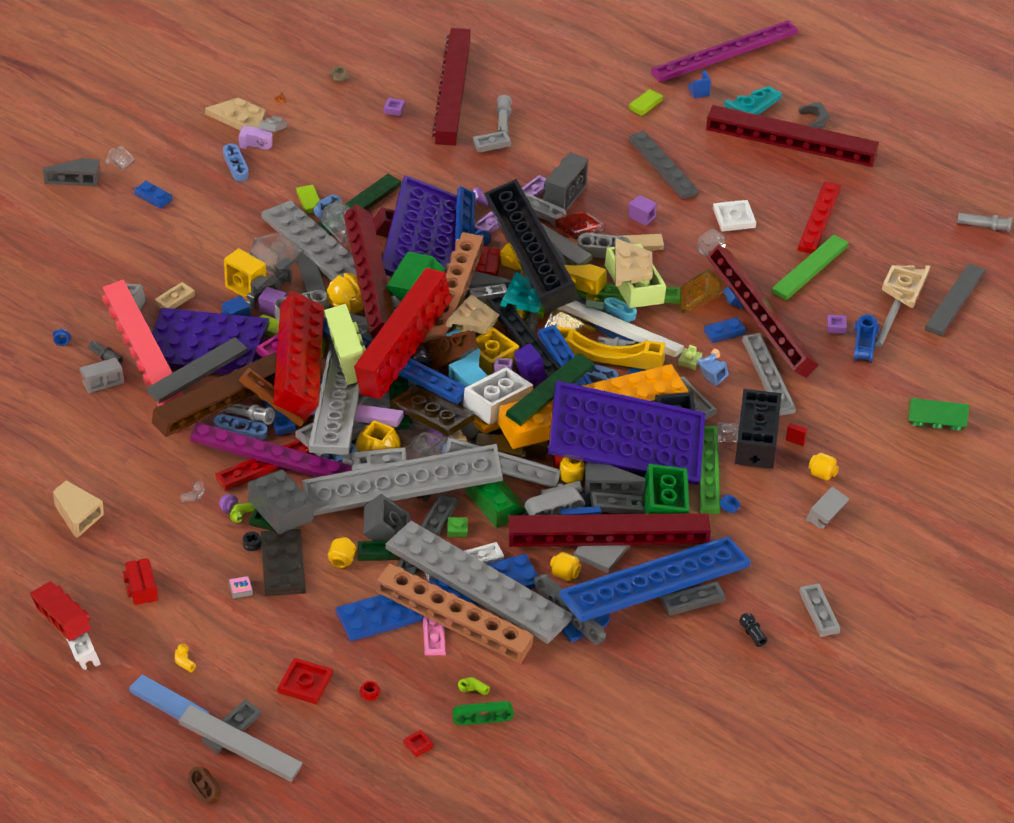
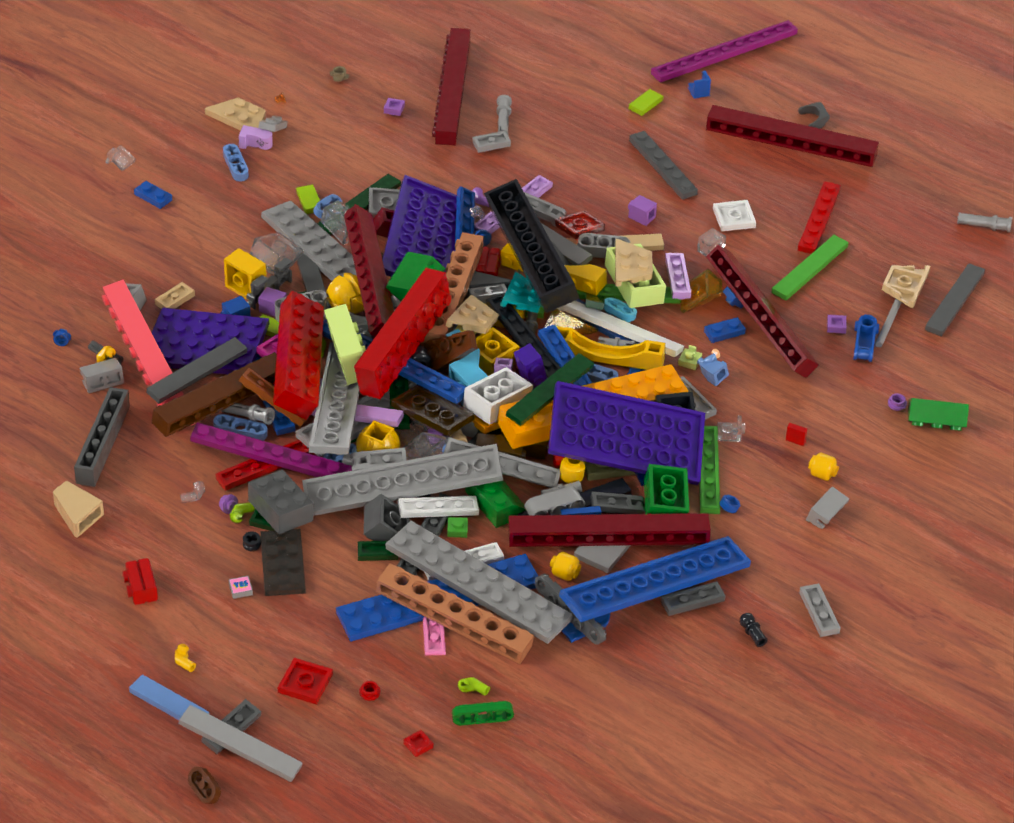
(61, 610): red brick -> none
(77, 172): dark grey slope -> none
(83, 650): white hinge -> none
(102, 437): none -> dark grey brick
(107, 351): none -> yellow arm
(341, 552): yellow head -> none
(382, 198): none -> light grey tile
(438, 506): none -> white tile
(477, 212): none -> clear arm
(567, 181): dark grey brick -> none
(612, 480): dark grey slope -> none
(678, 276): none -> lavender plate
(756, 102): teal wing -> none
(758, 428): black plate -> none
(768, 371): light grey tile -> none
(897, 402): none -> medium lavender plate

